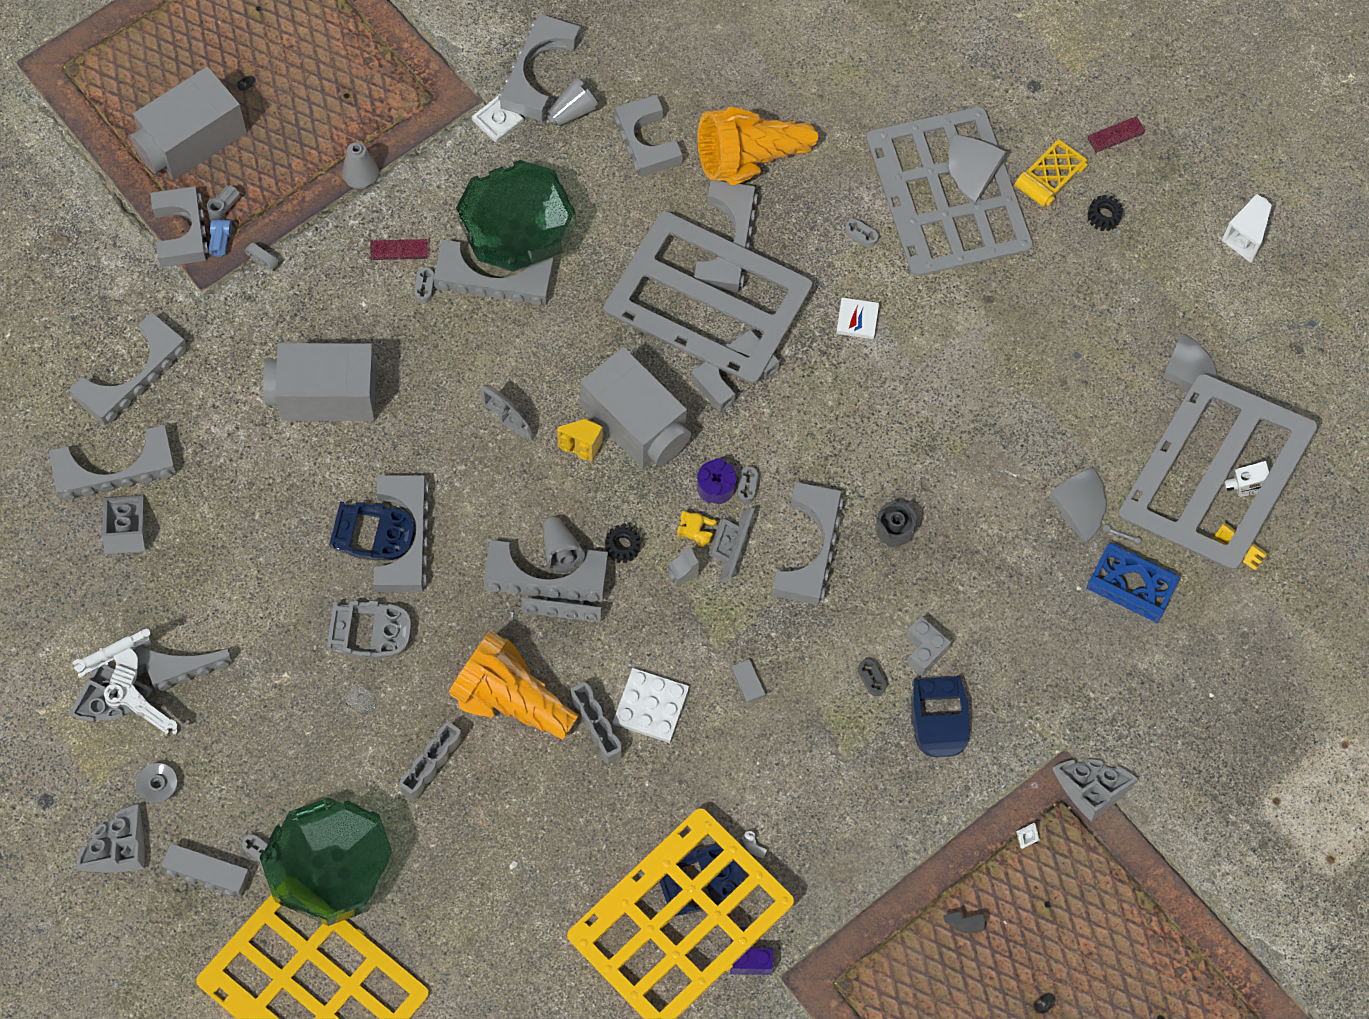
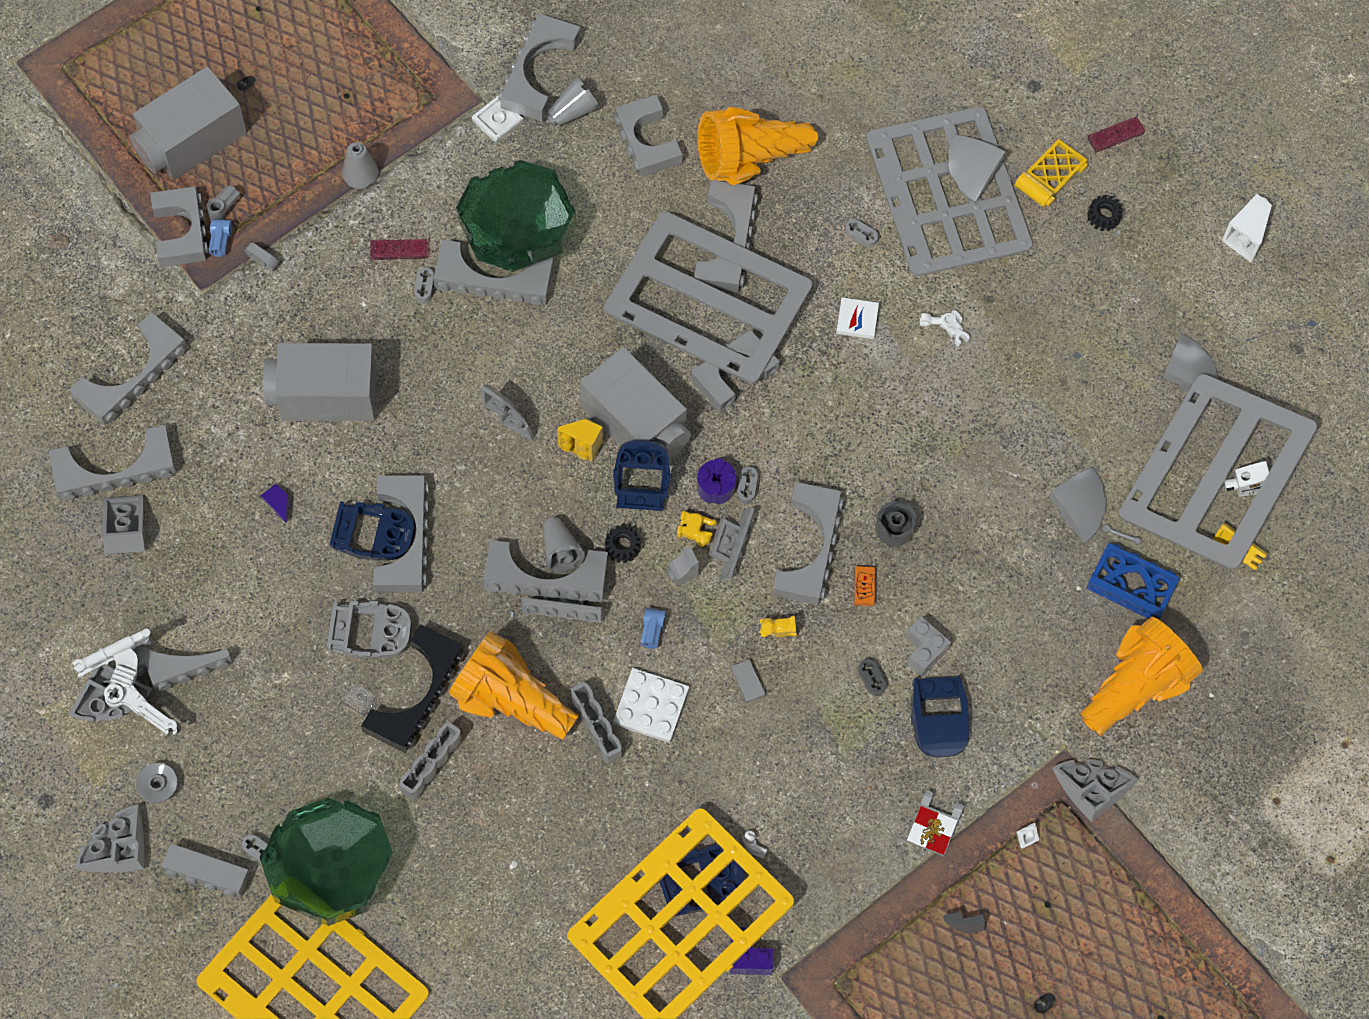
(278, 501): none -> dark purple slope
(401, 727): none -> black arch
(641, 455): none -> dark blue slope
(652, 623): none -> medium blue piece
(778, 627): none -> yellow animal
(864, 586): none -> orange tile
(933, 828): none -> flag
(949, 322): none -> white piece
(1152, 667): none -> light orange cone

